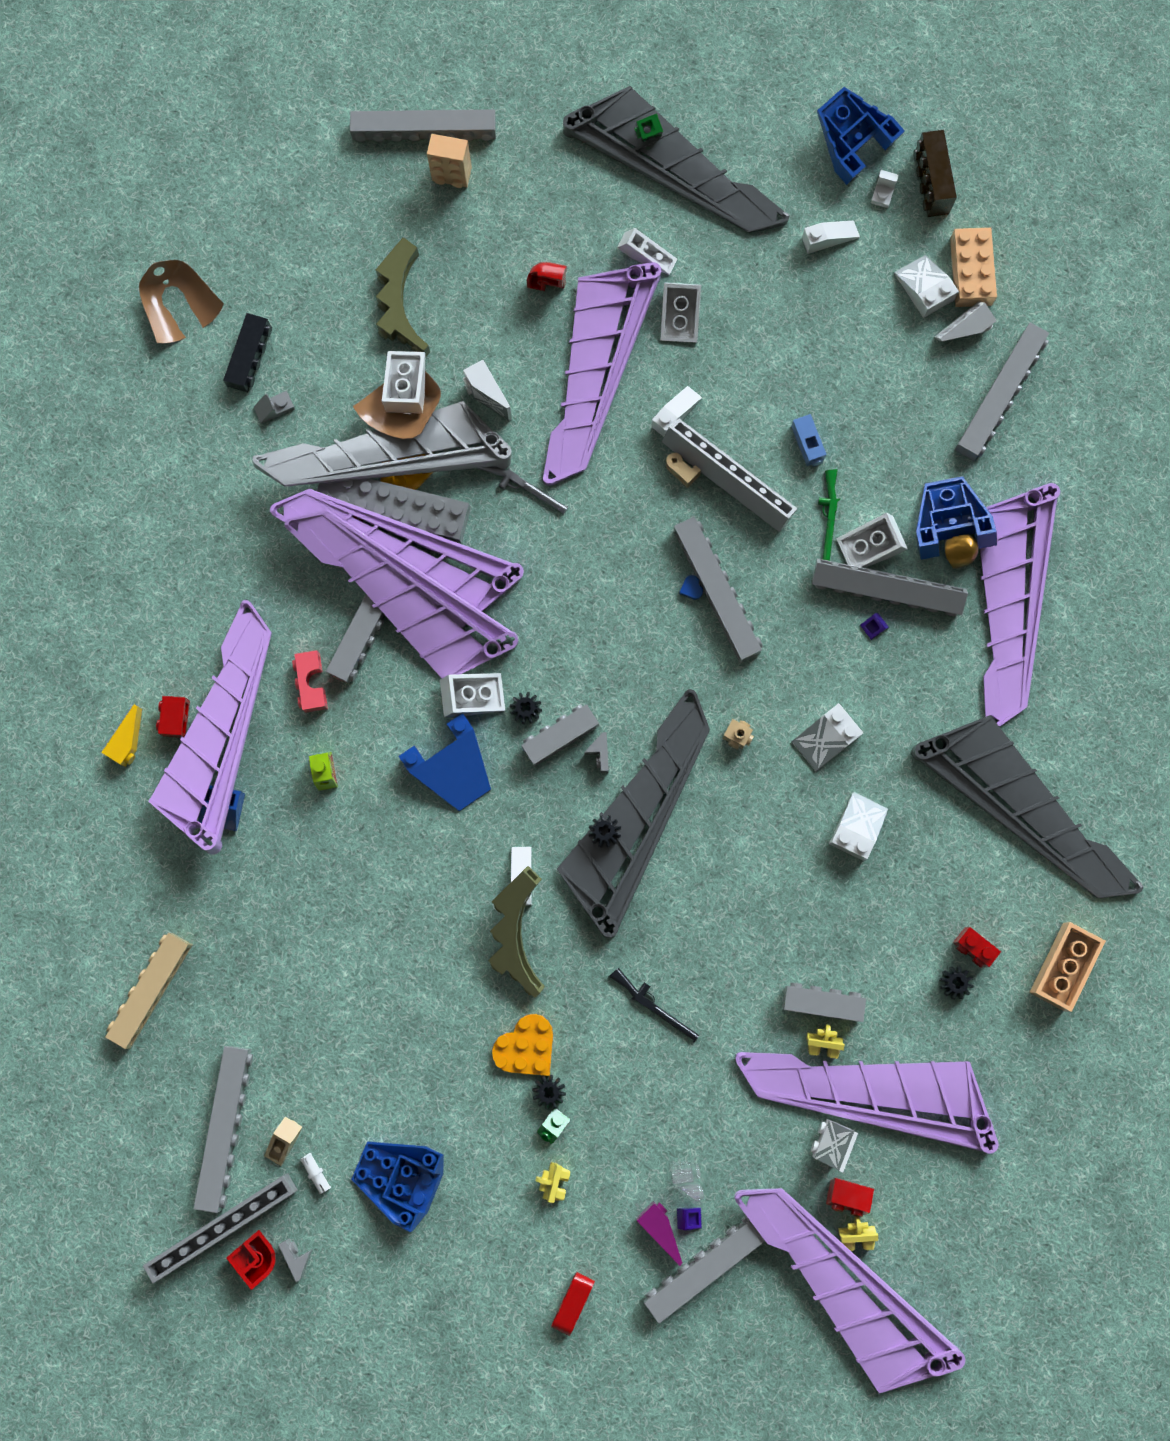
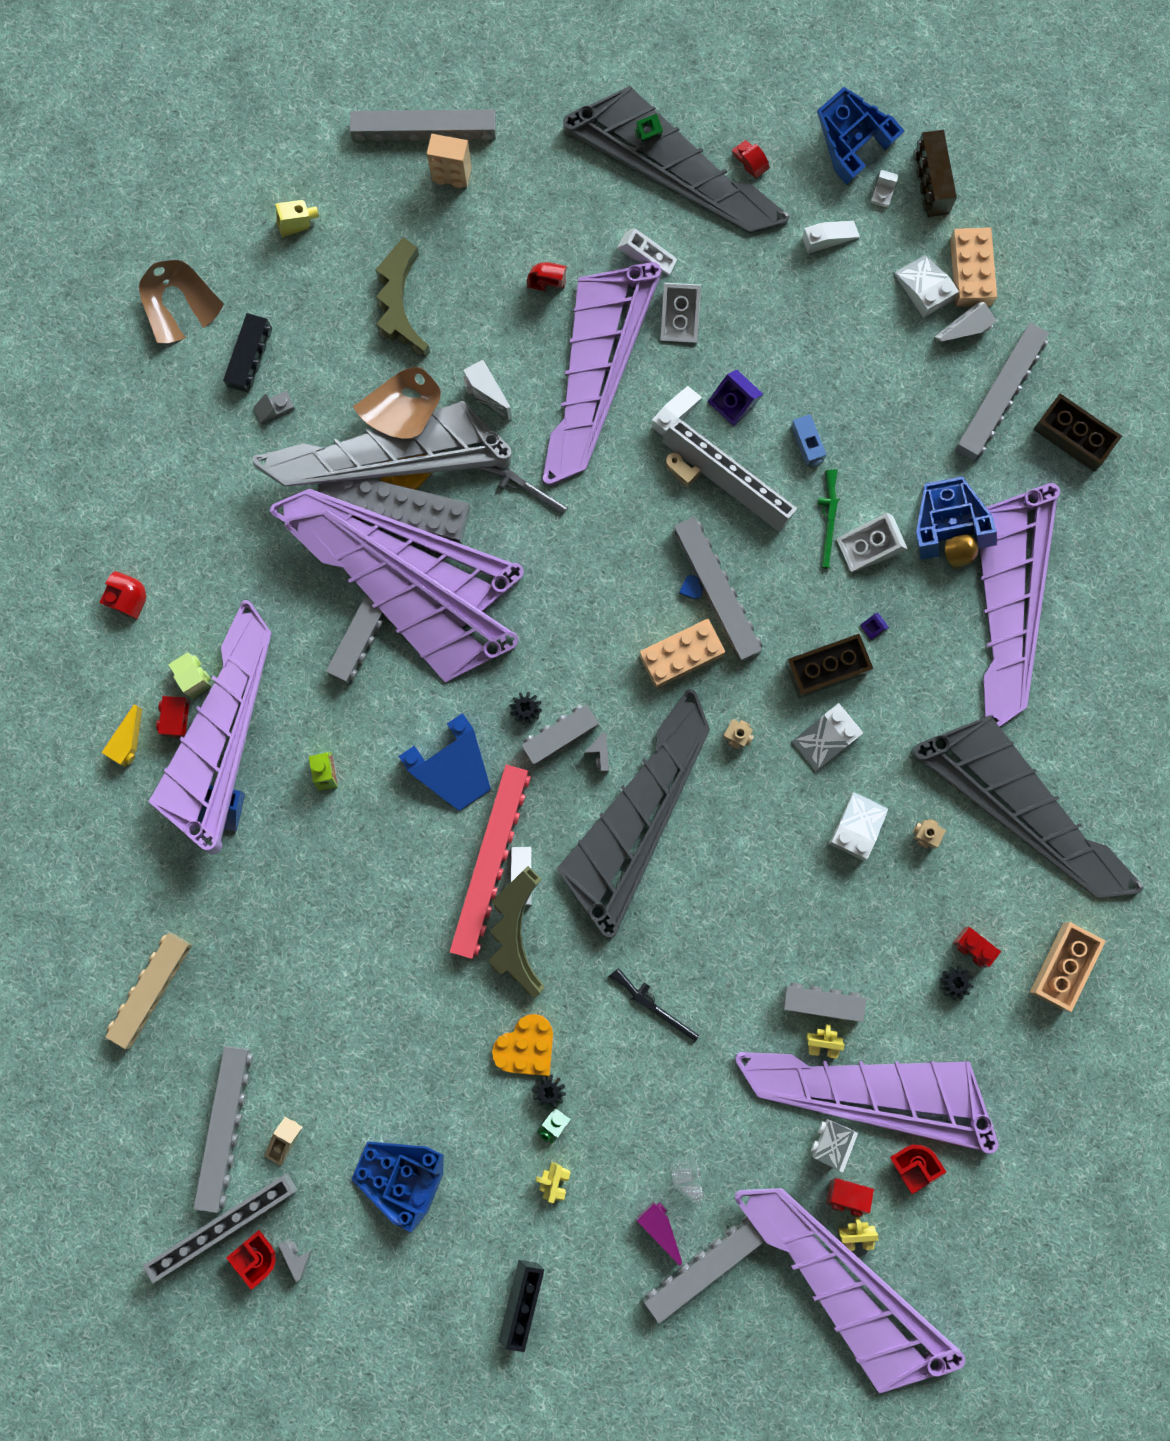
(124, 594): none -> red brick
(190, 676): none -> yellowish green brick
(294, 217): none -> light yellow torso
(307, 665): coral arch -> none
(315, 1173): white pin -> none
(404, 382): white slope -> none
(472, 694): white slope -> none
(489, 862): none -> coral brick
(521, 1306): none -> black brick
(573, 1304): red beam -> none
(608, 836): black gear -> none
(682, 653): none -> light nougat brick
(689, 1218): dark purple slope -> none
(735, 397): none -> dark purple slope
(752, 157): none -> red brick
(829, 665): none -> dark brown brick
(889, 586): light grey brick -> none
(917, 1167): none -> red brick
(935, 834): none -> tan brick
(1077, 432): none -> dark brown brick

